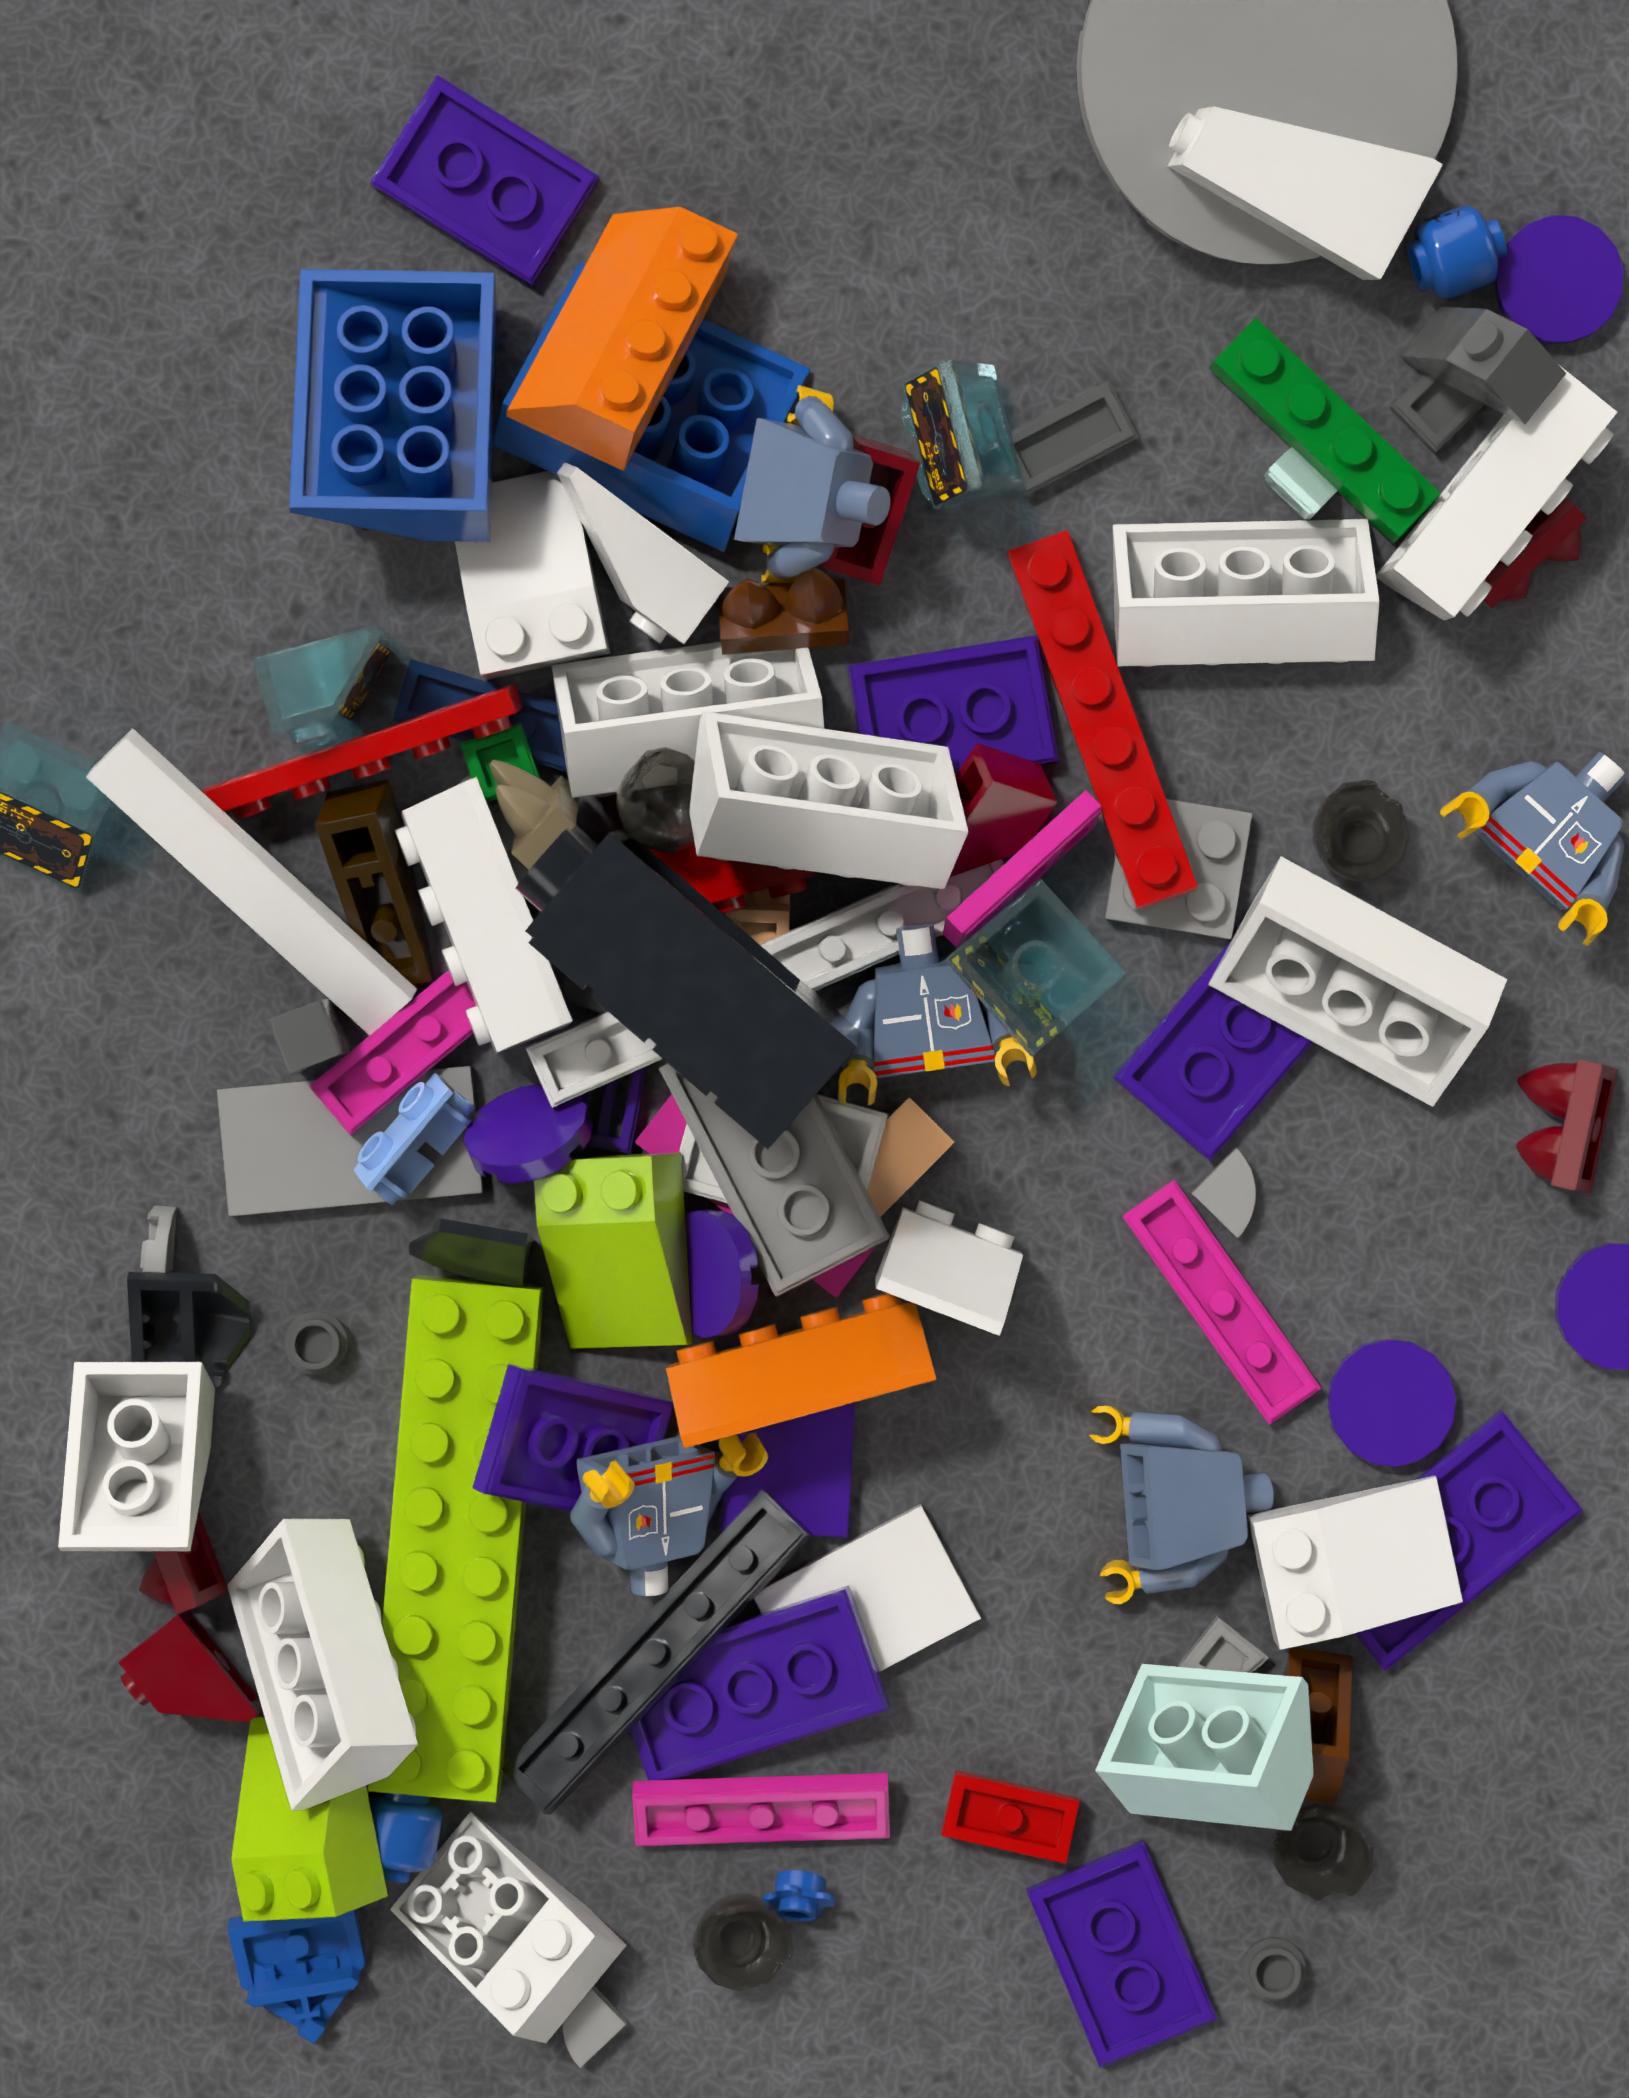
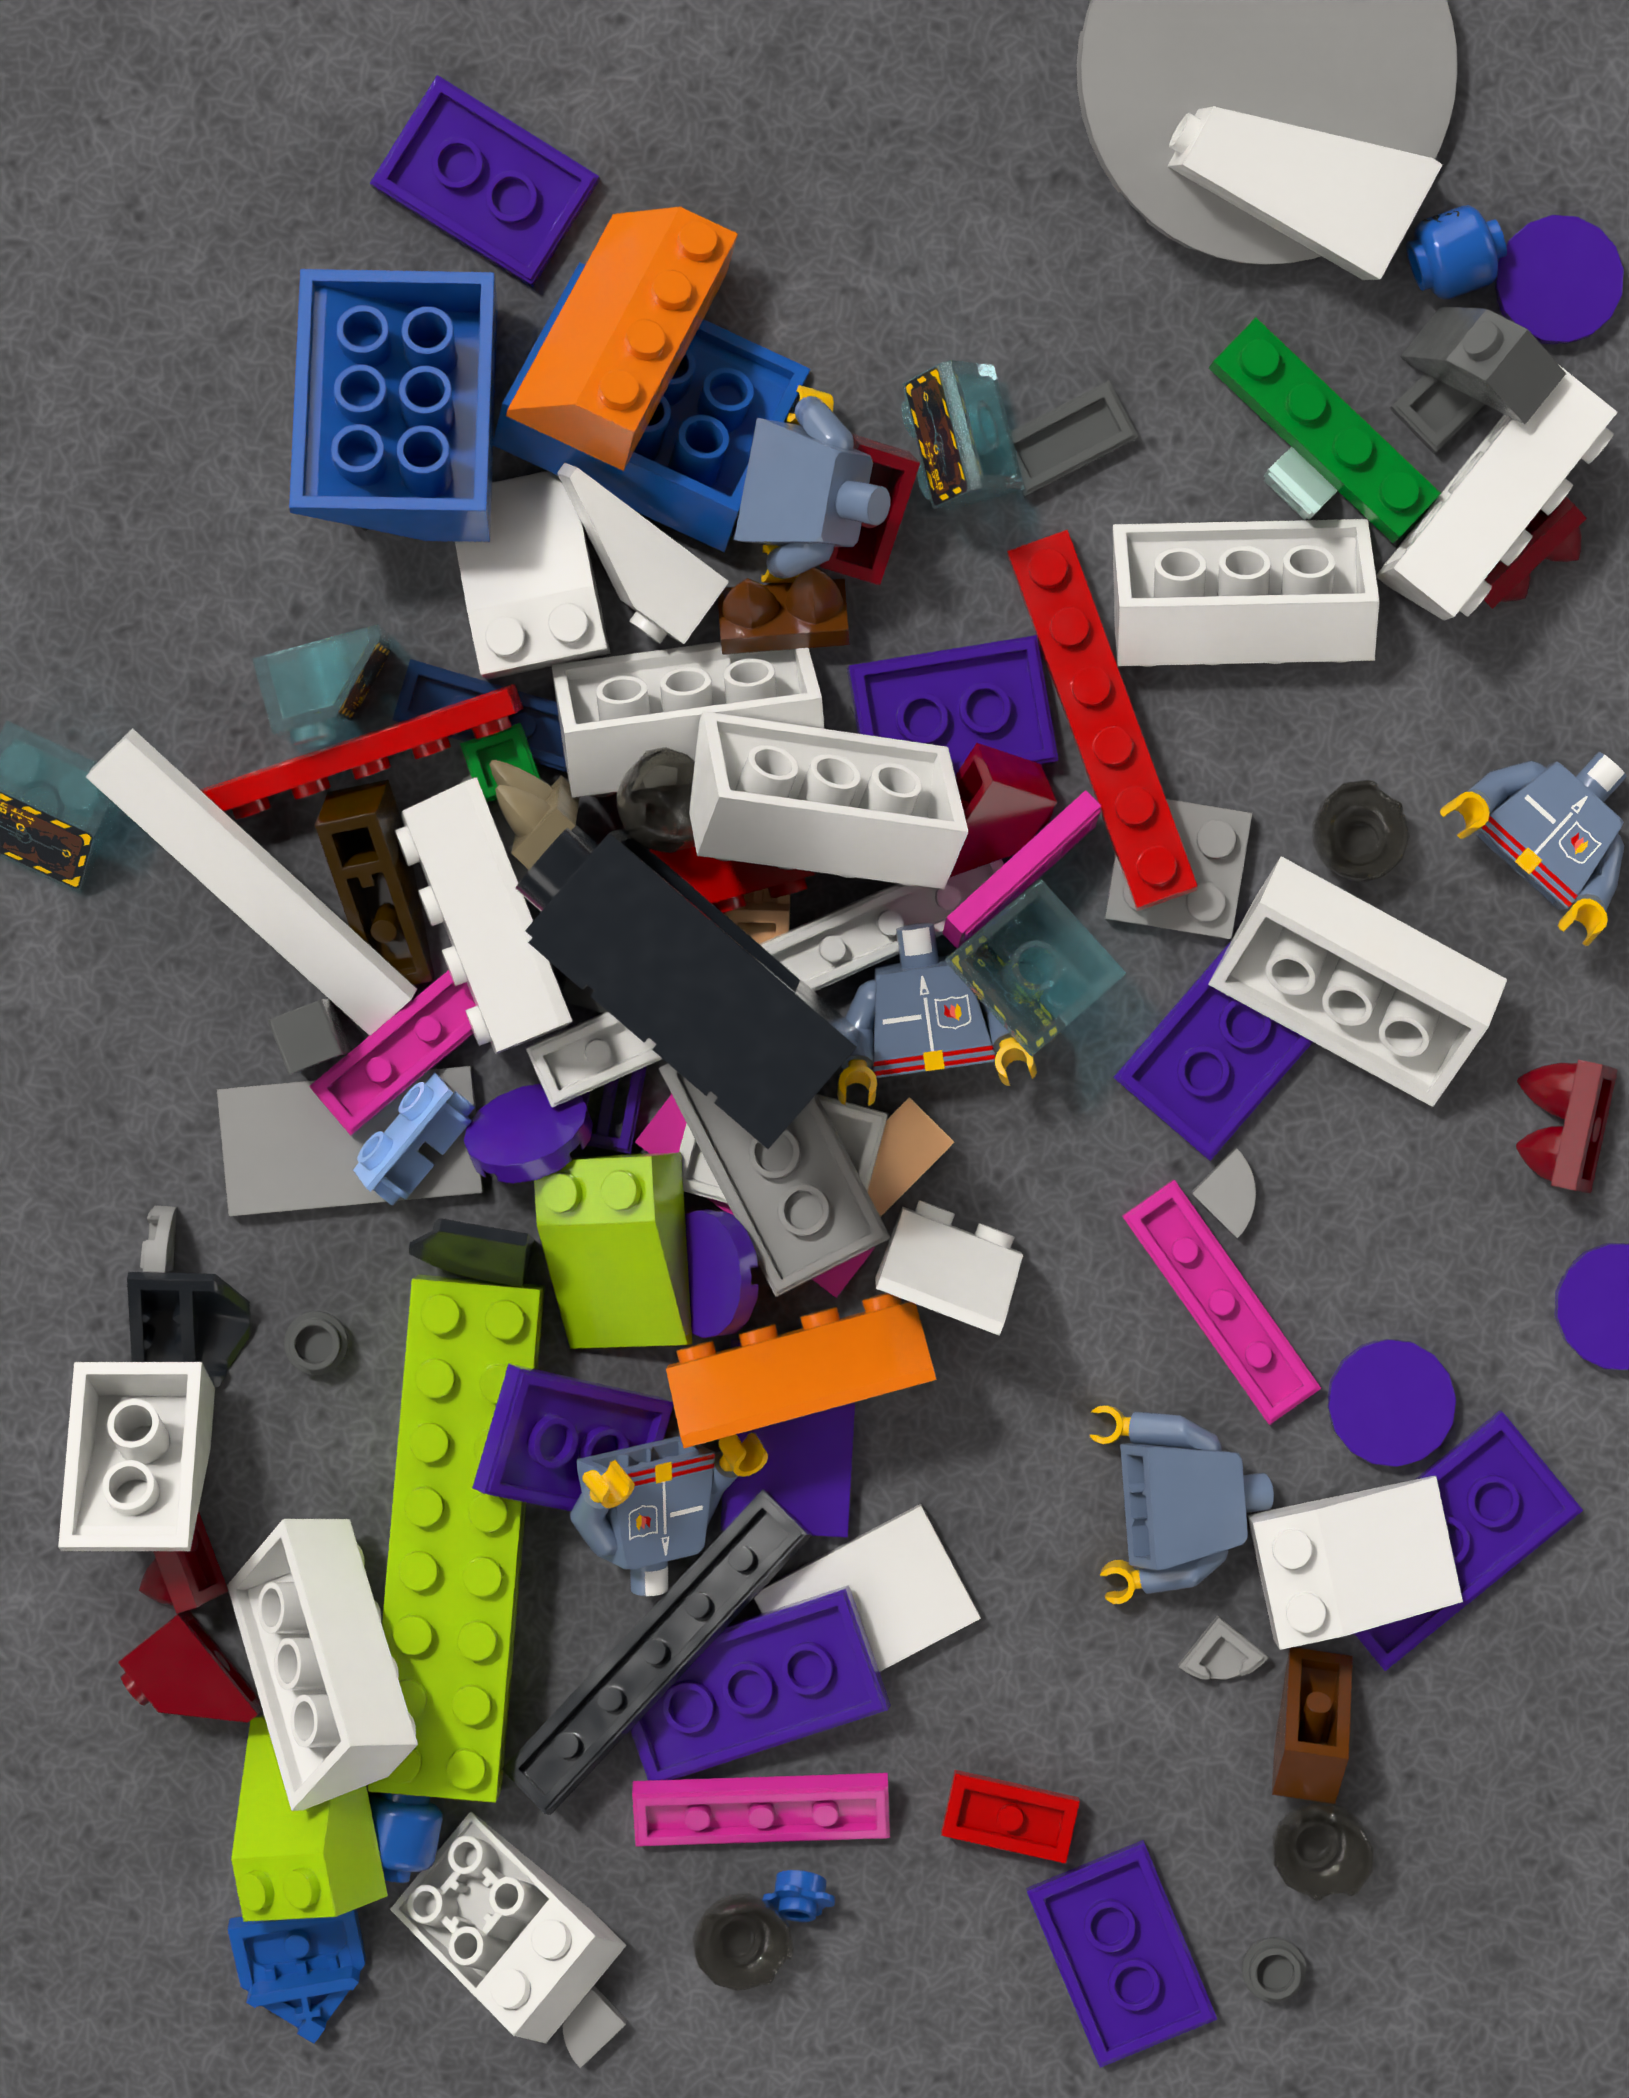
(1212, 1747): light aqua slope -> none

